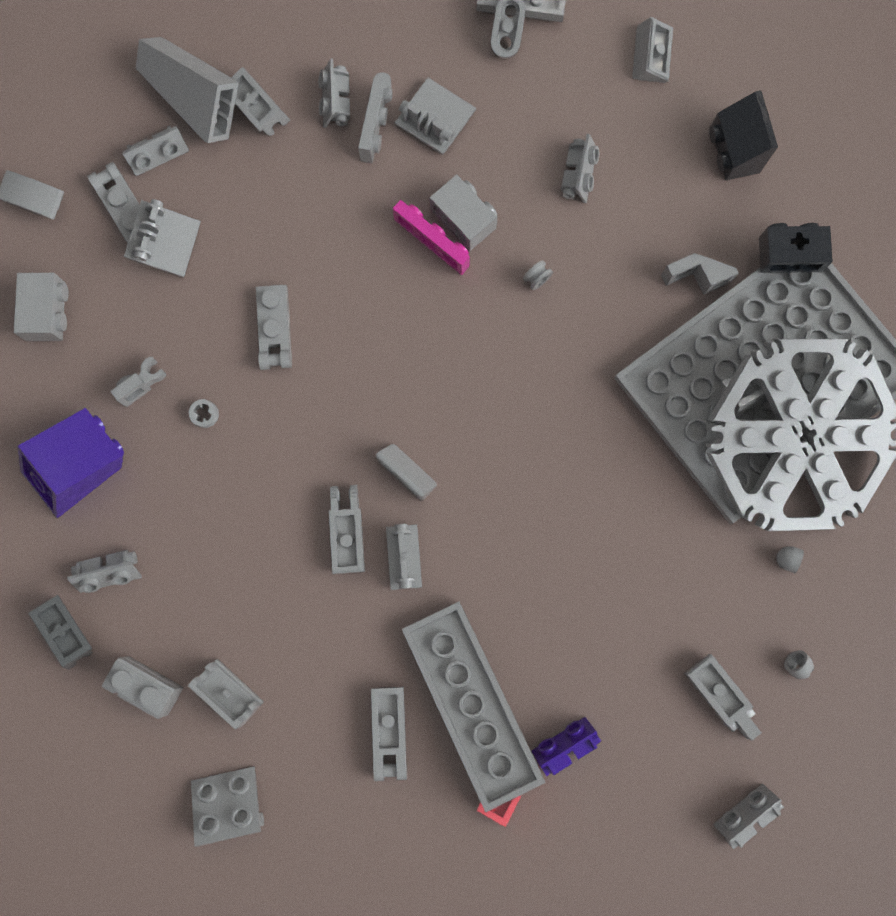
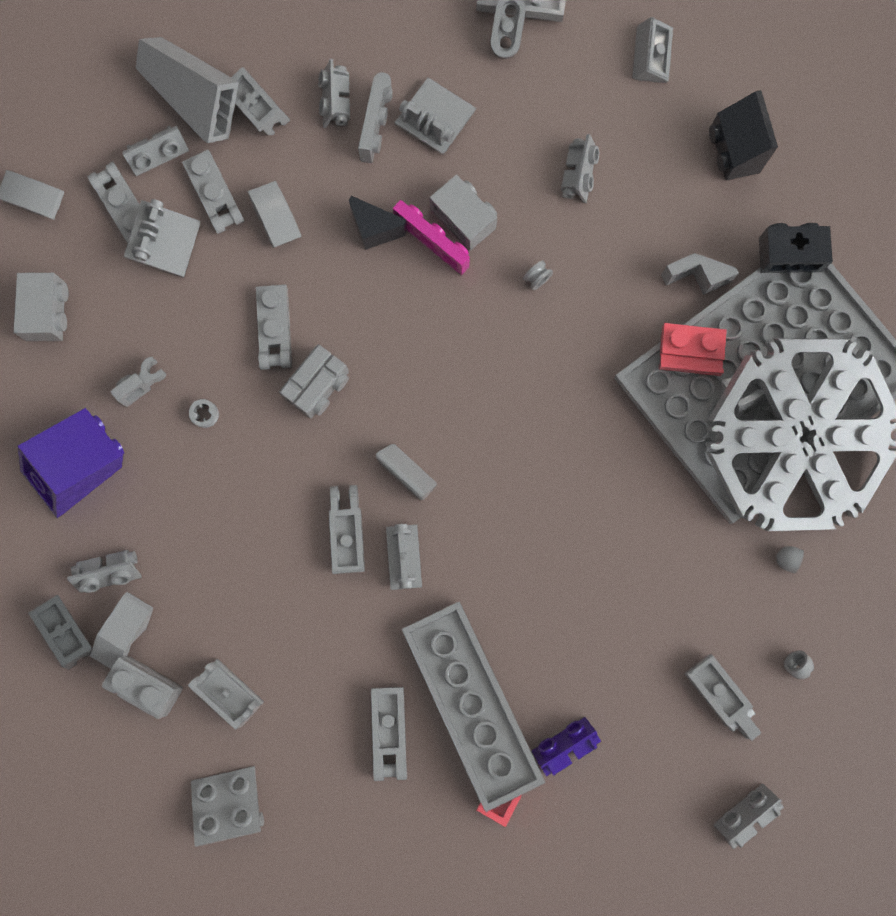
(121, 629): none -> light grey slope
(212, 190): none -> light grey plate
(274, 214): none -> light grey slope
(315, 382): none -> light grey brick
(376, 224): none -> black slope
(692, 349): none -> coral plate

